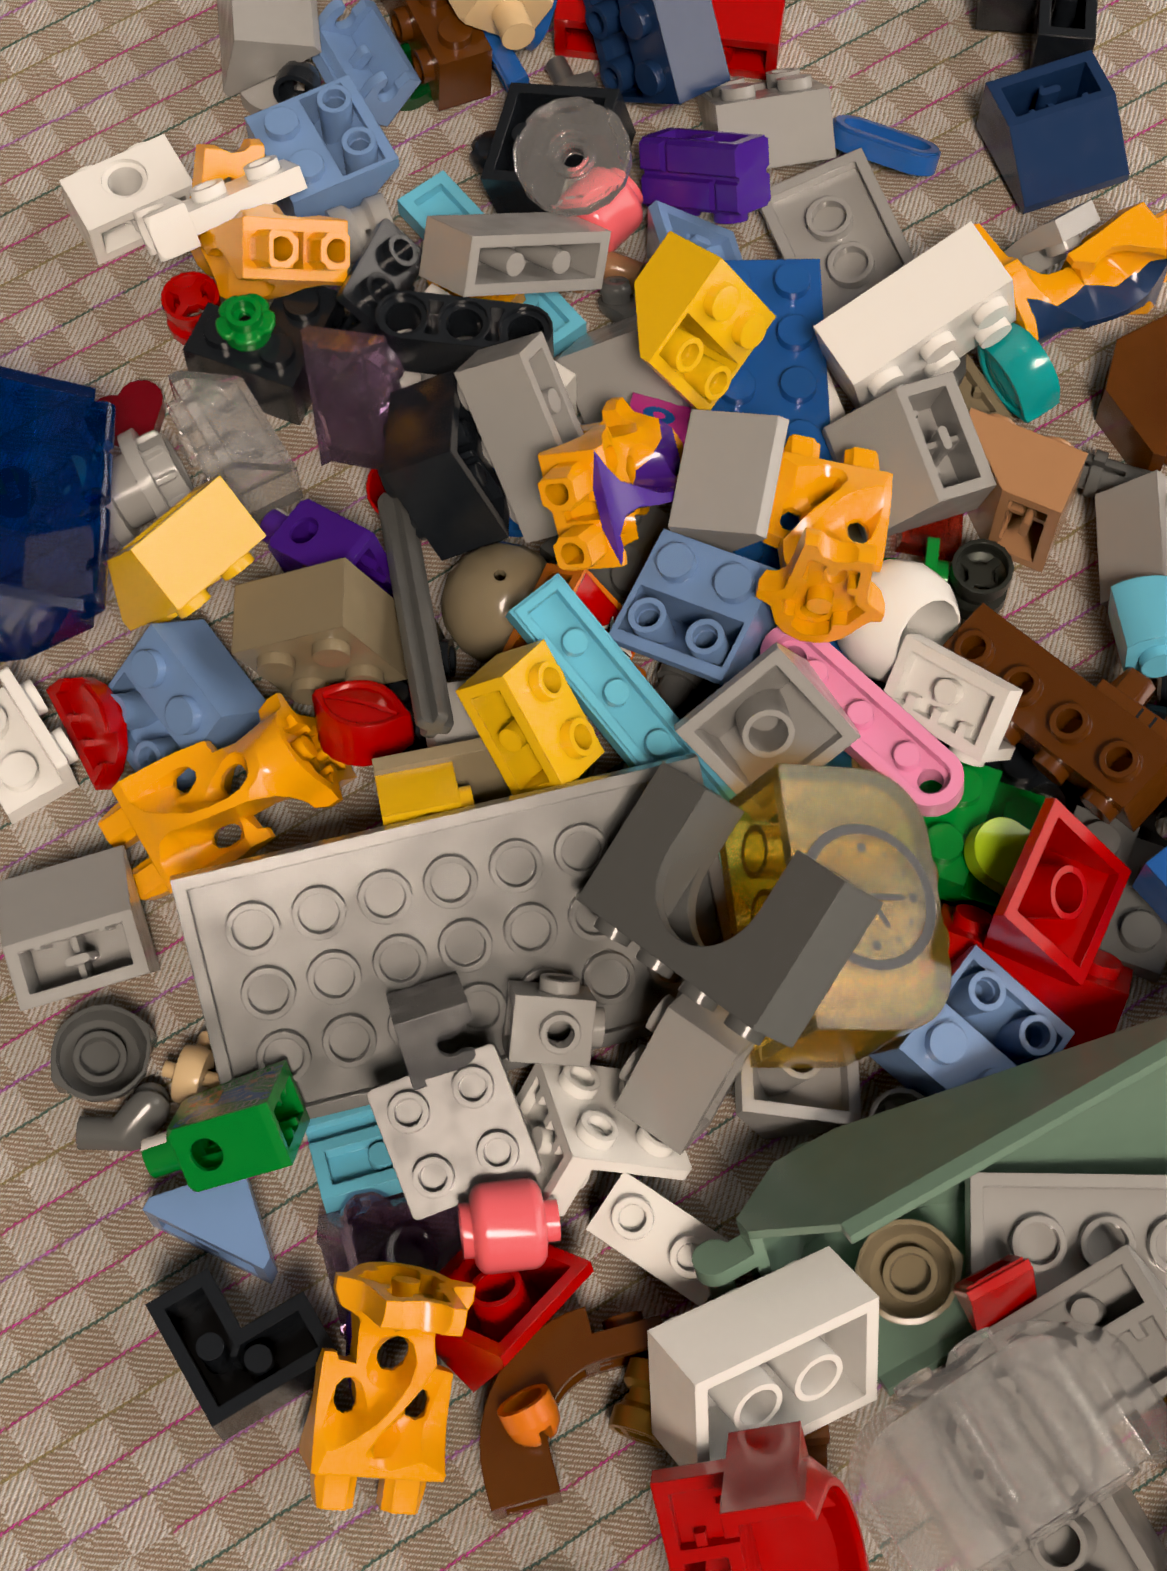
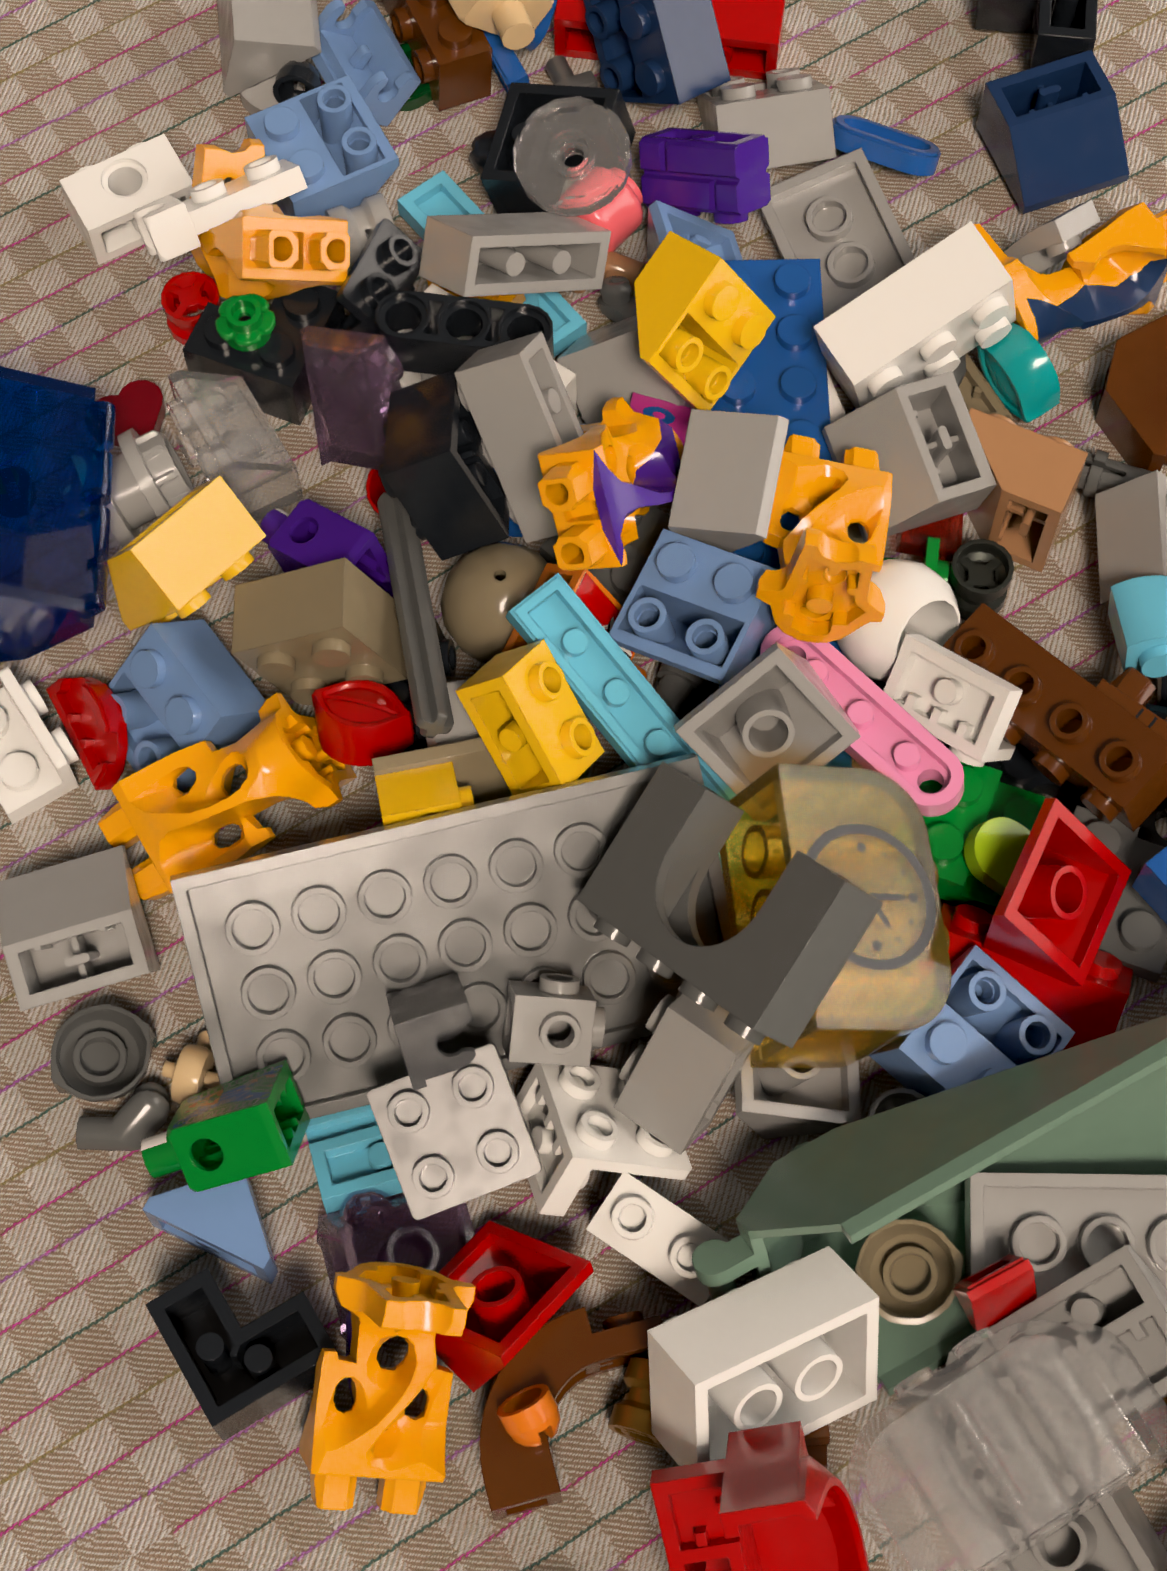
(508, 1225): coral head -> none

